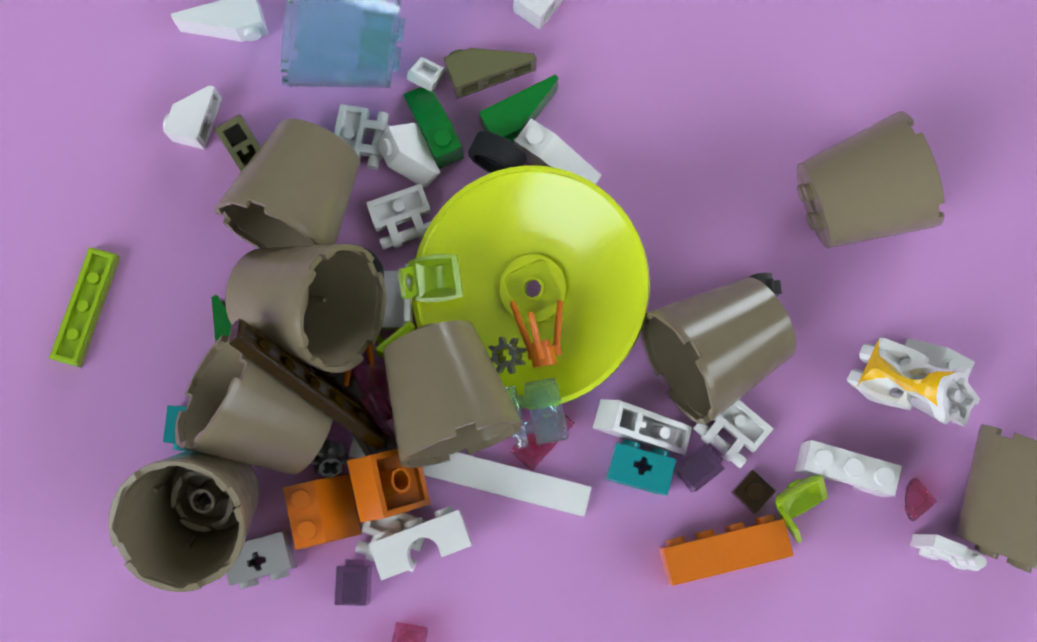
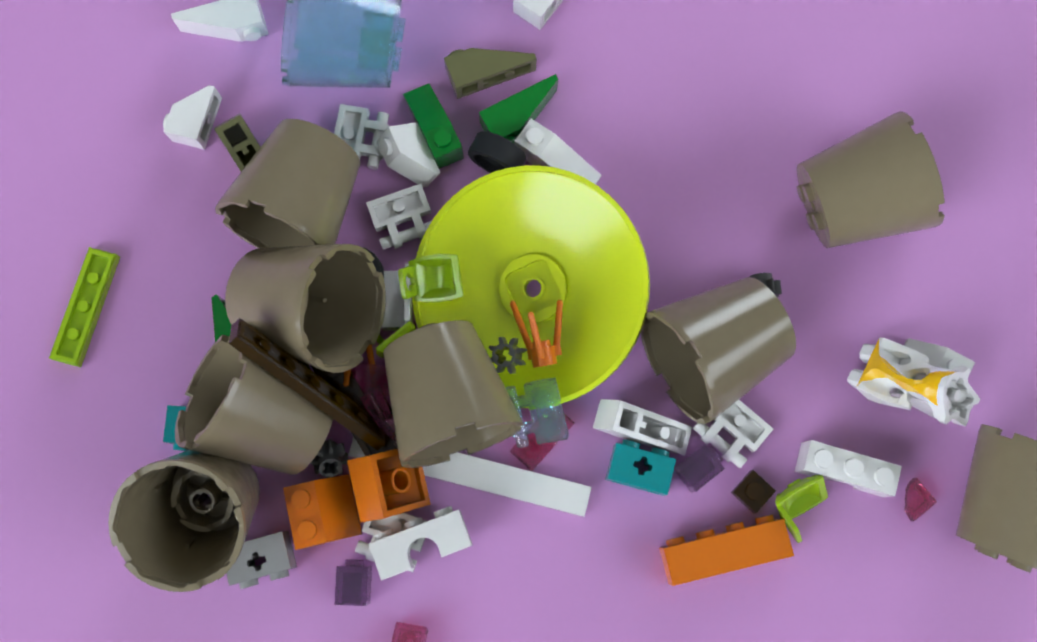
(426, 74): white tile -> none
(938, 547): white plate -> none

